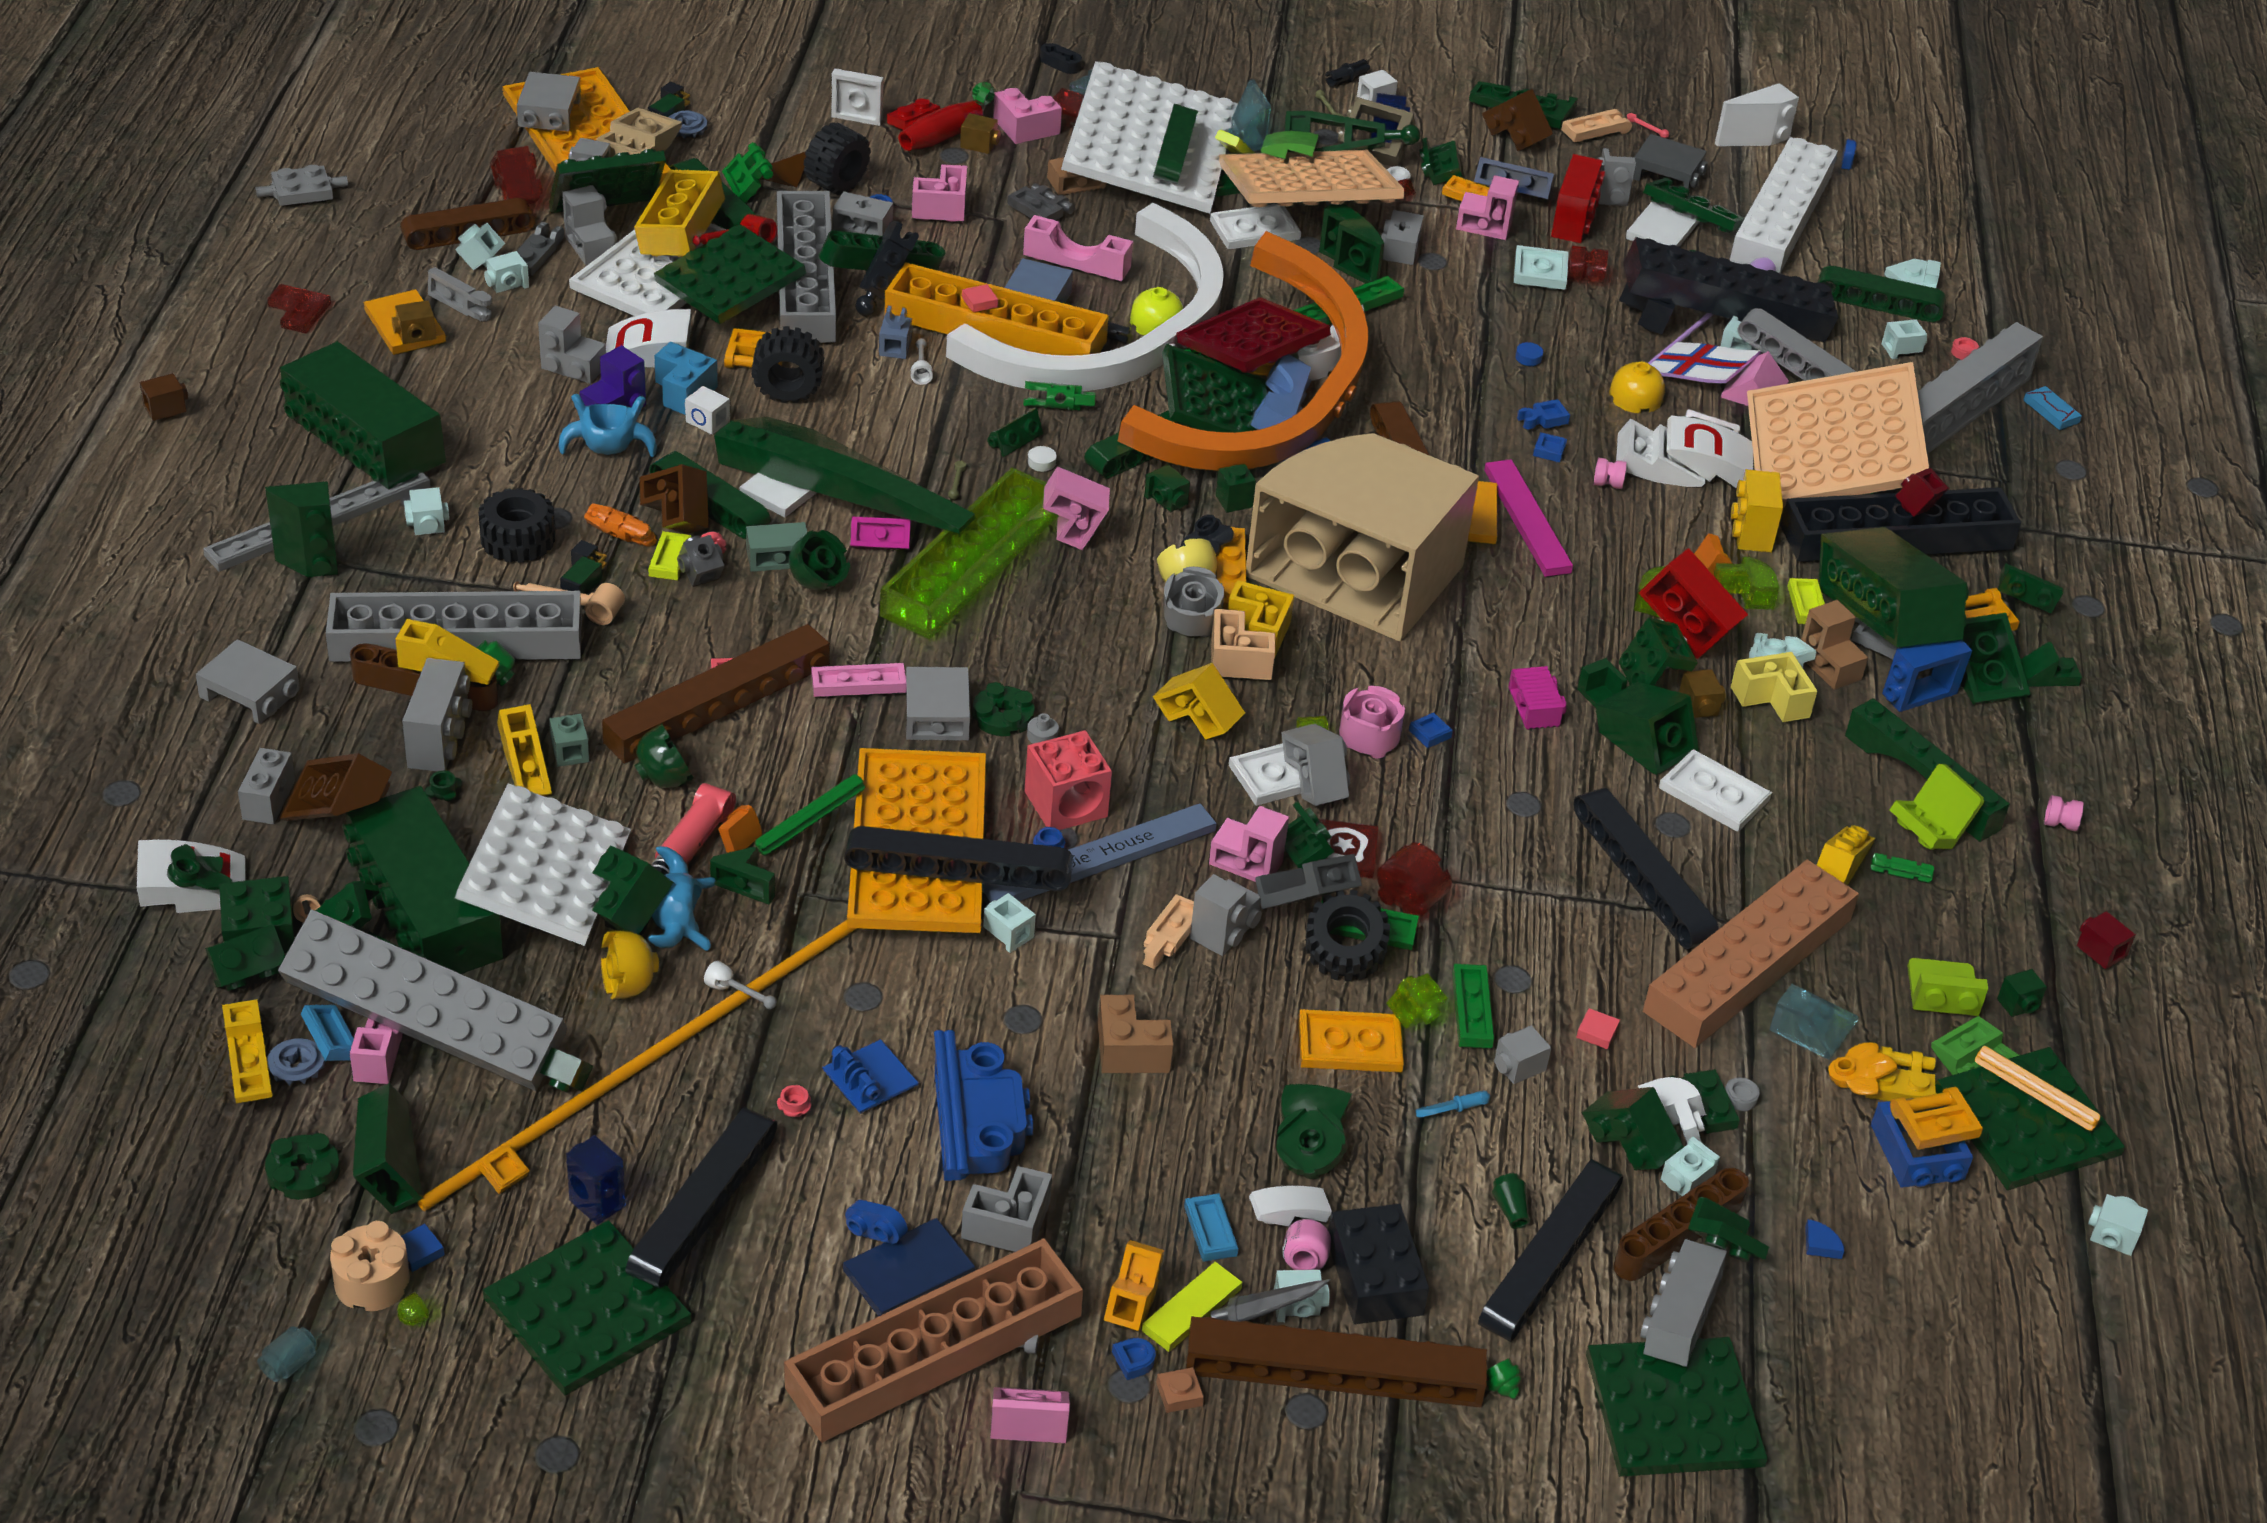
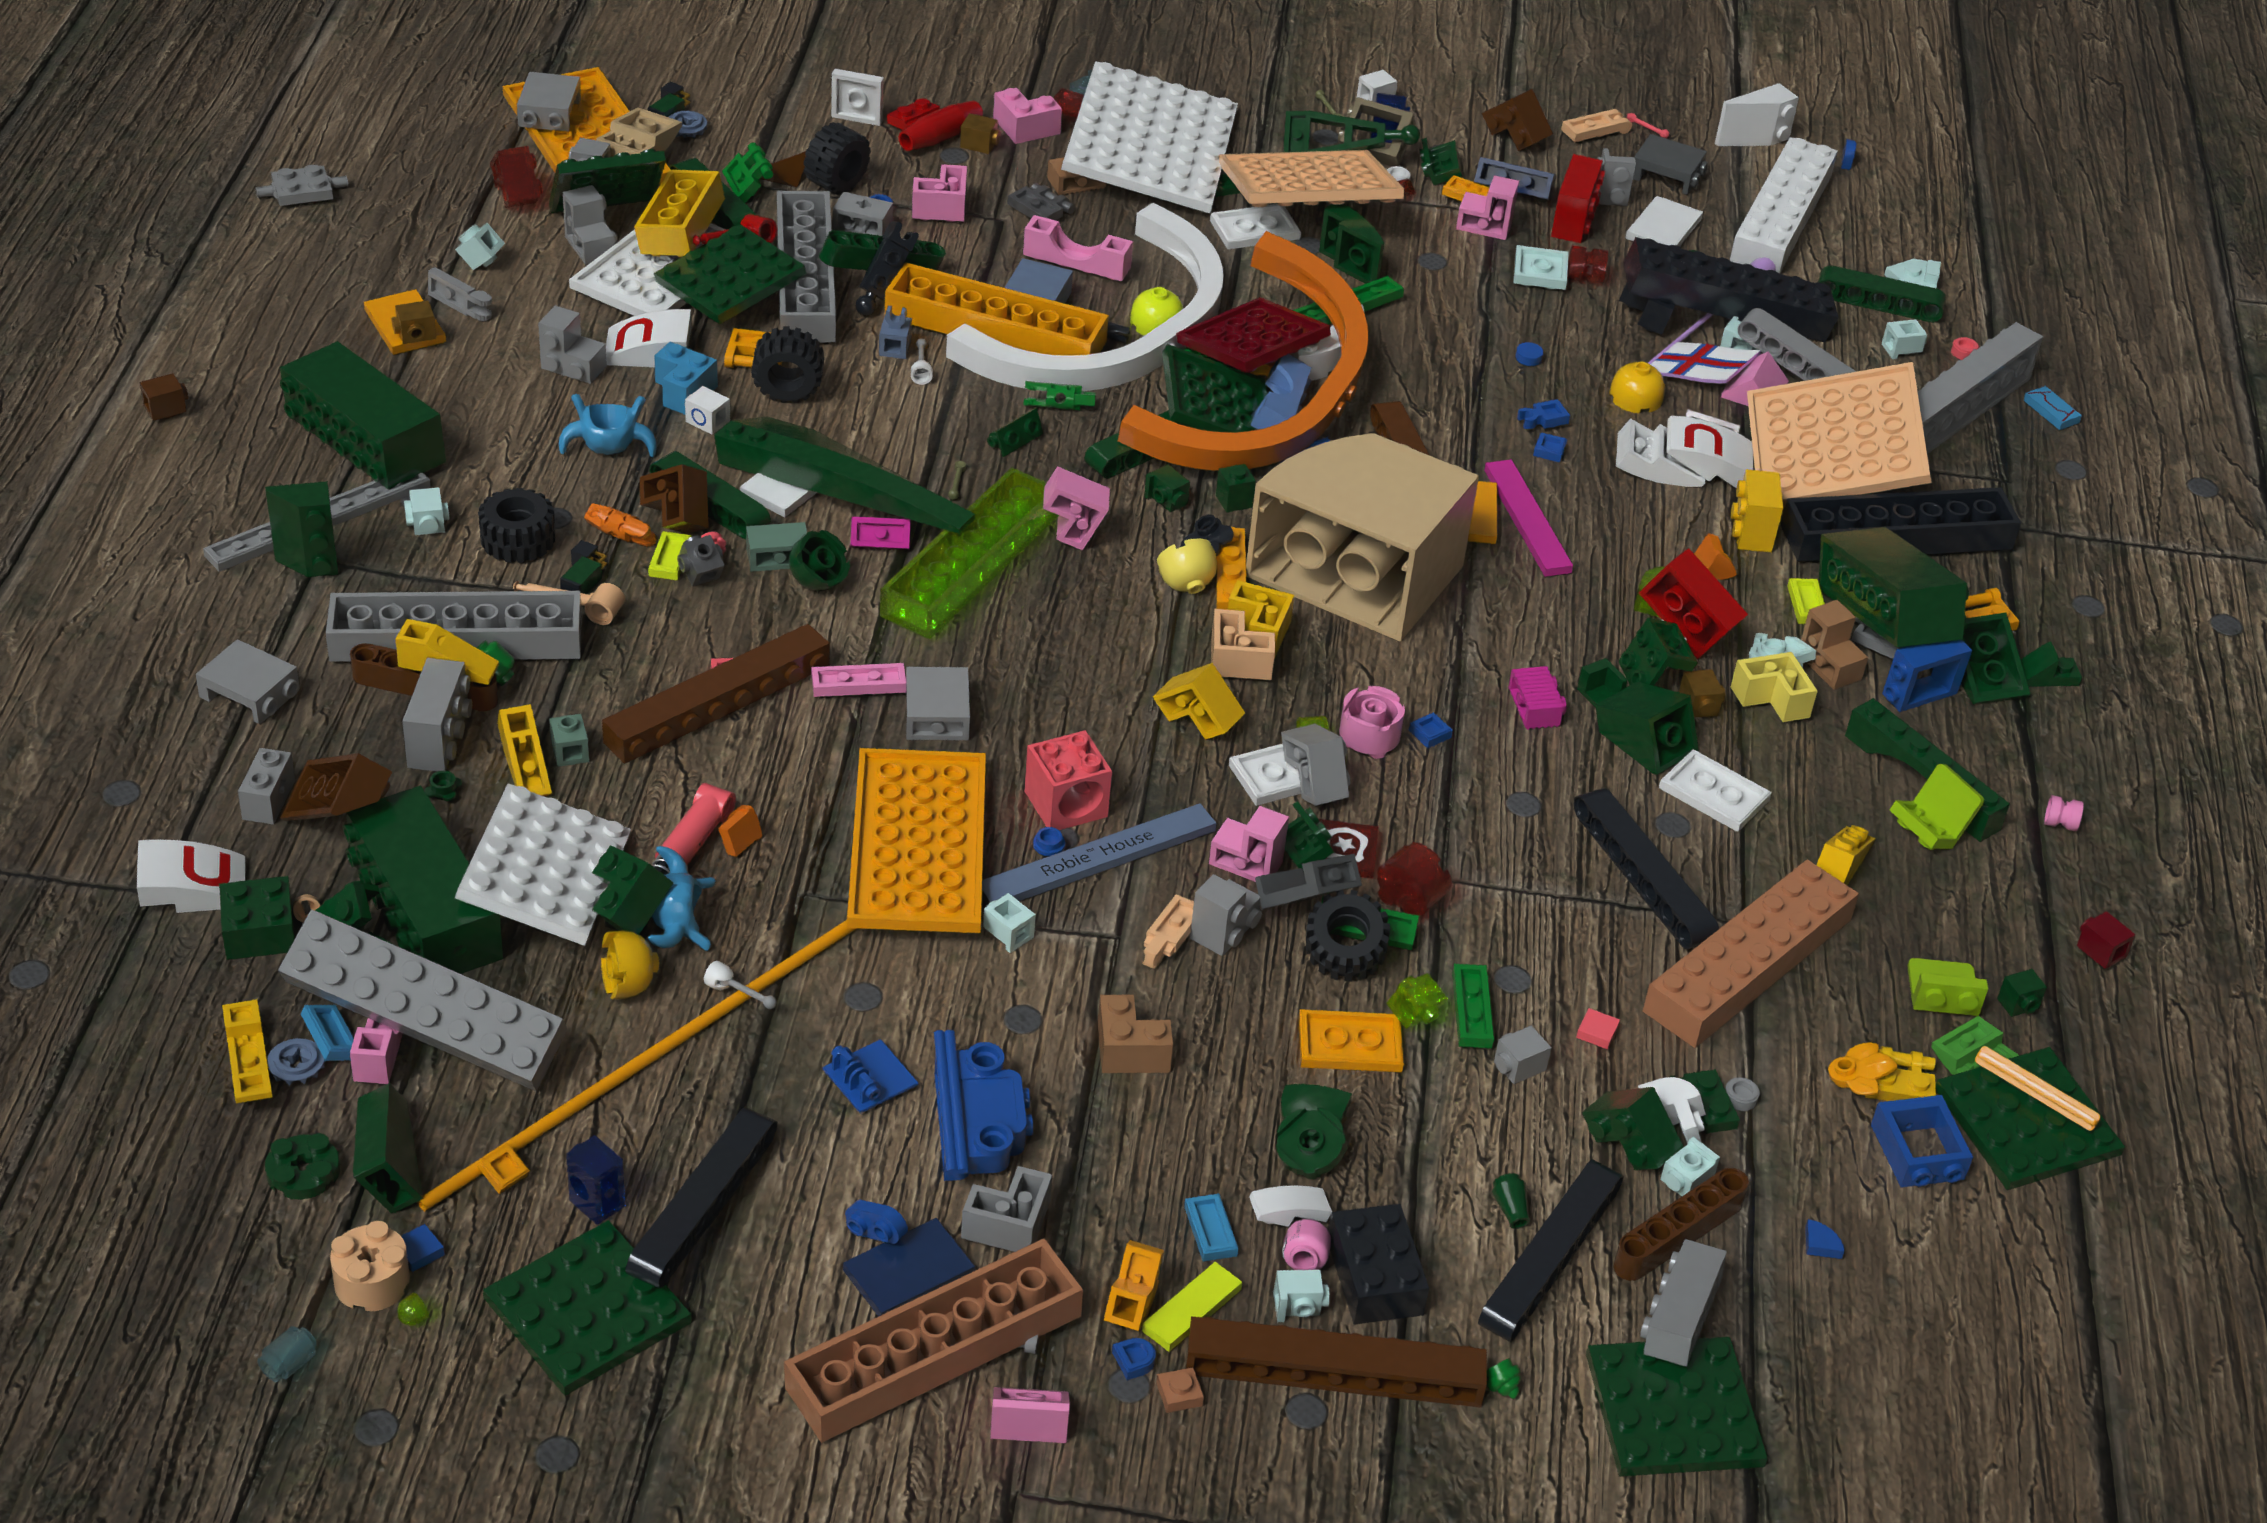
(194, 870): dark green plate -> none
(245, 956): dark green bracket -> none
(302, 307): clear red tile -> none
(454, 222): reddish brown beam -> none
(506, 272): light aqua brick -> none
(539, 248): dark grey hinge -> none
(566, 1070): plate -> none
(620, 379): dark purple brick -> none
(661, 760): dark green cylinder -> none
(740, 874): dark green slope -> none
(794, 1101): coral plate -> none
(809, 814): green axle -> none
(959, 858): black beam -> none
(980, 298): coral tile -> none
(983, 93): green hinge -> none
(1017, 706): dark green plate -> none
(1042, 458): white tile -> none
(1042, 728): light grey tile -> none
(1060, 58): black beam -> none
(1175, 143): dark green beam -> none
(1191, 601): light grey brick -> none
(1233, 143): neon yellow tile -> none
(1251, 117): clear light blue slope -> none
(1258, 1304): flat silver bar -> none
(1279, 143): bright green slope -> none
(1347, 72): black axle -> none
(1402, 237): light grey brick -> none
(1458, 1103): dark azure piece -> none
(1554, 109): dark green wing -> none
(1610, 473): bright pink wheel -> none
(1663, 192): dark green wing -> none
(1725, 1230): dark green bracket -> none
(1752, 580): clear neon green brick -> none
(1812, 1021): clear light blue slope -> none
(1902, 867): green axle -> none
(1921, 491): dark red brick -> none
(1940, 1125): light orange plate -> none
(2029, 588): dark green bracket -> none
(2117, 1223): light aqua brick -> none

